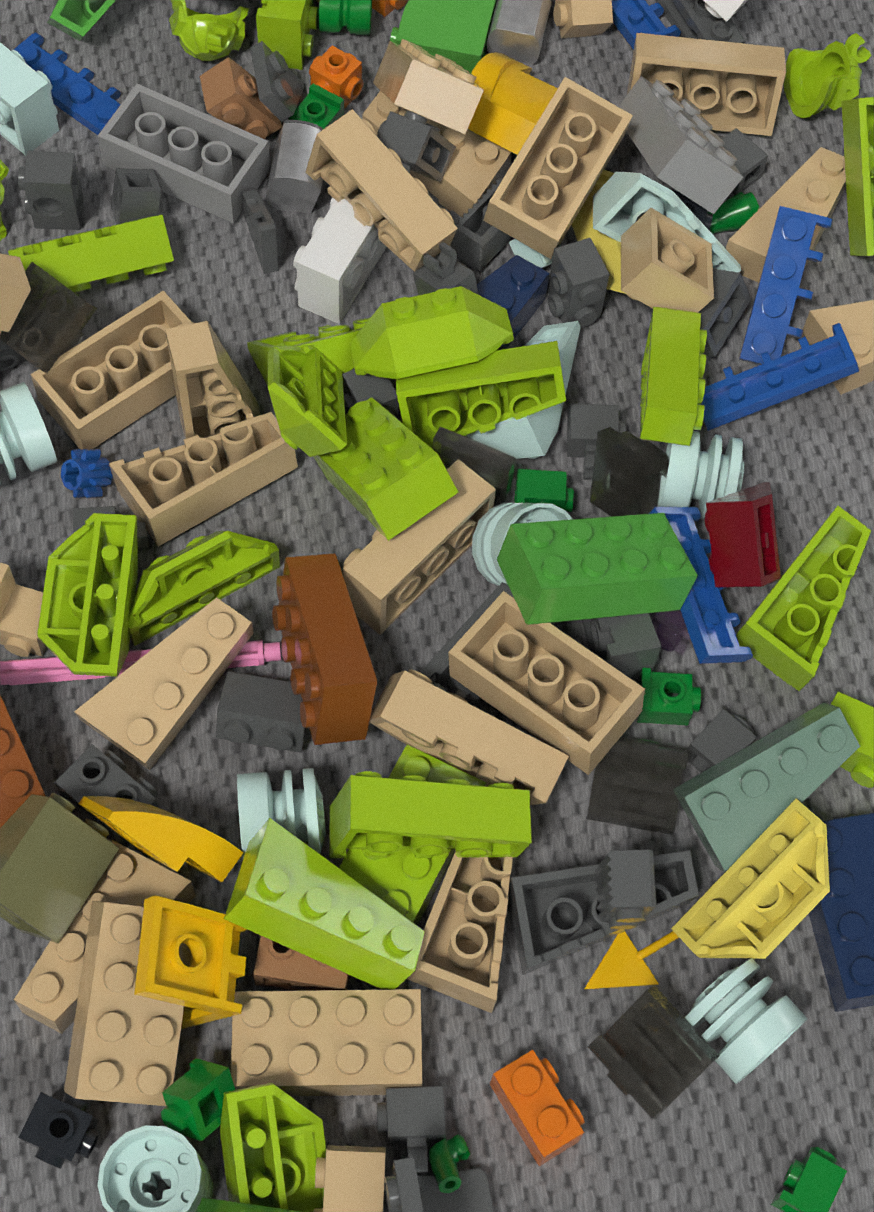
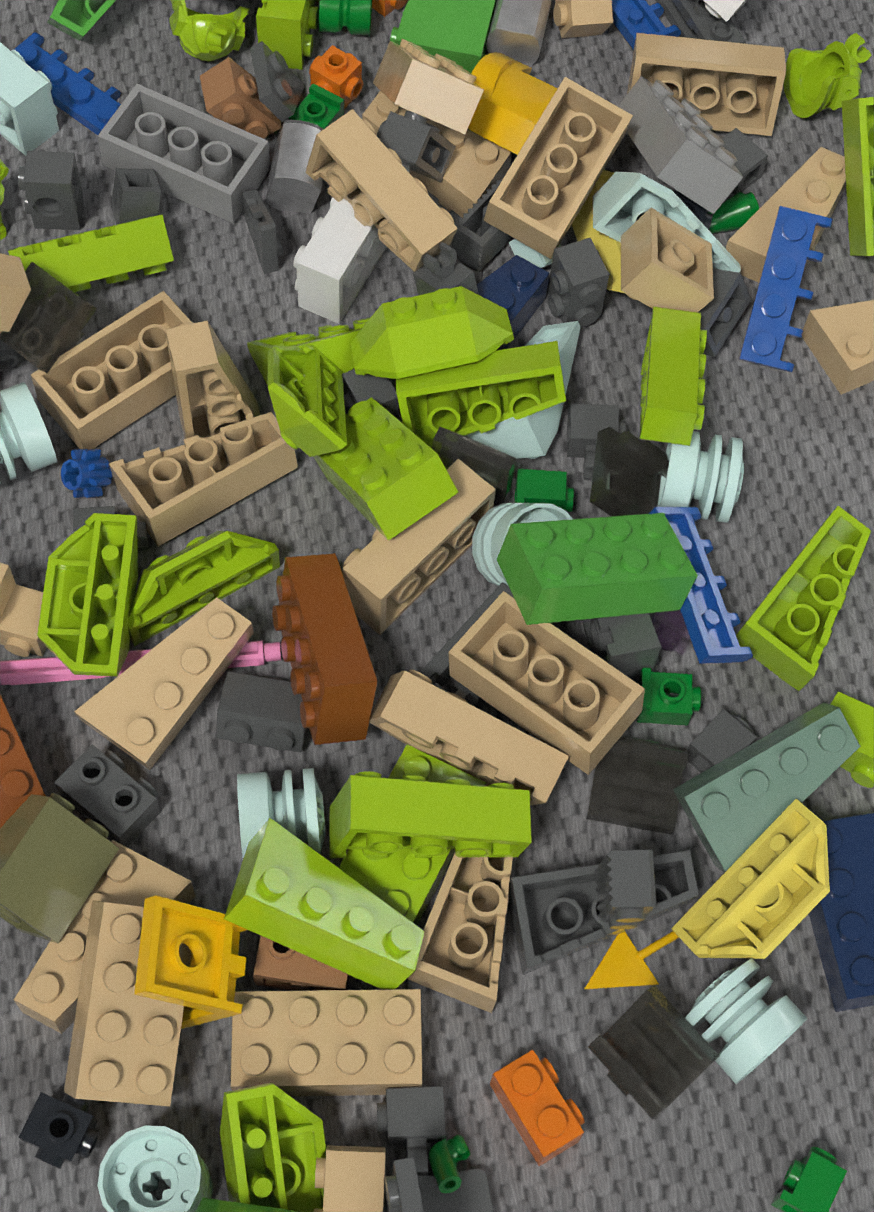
(165, 835): yellow slope -> none
(190, 1102): green brick -> none
(743, 538): dark red slope -> none
(778, 379): blue hinge -> none

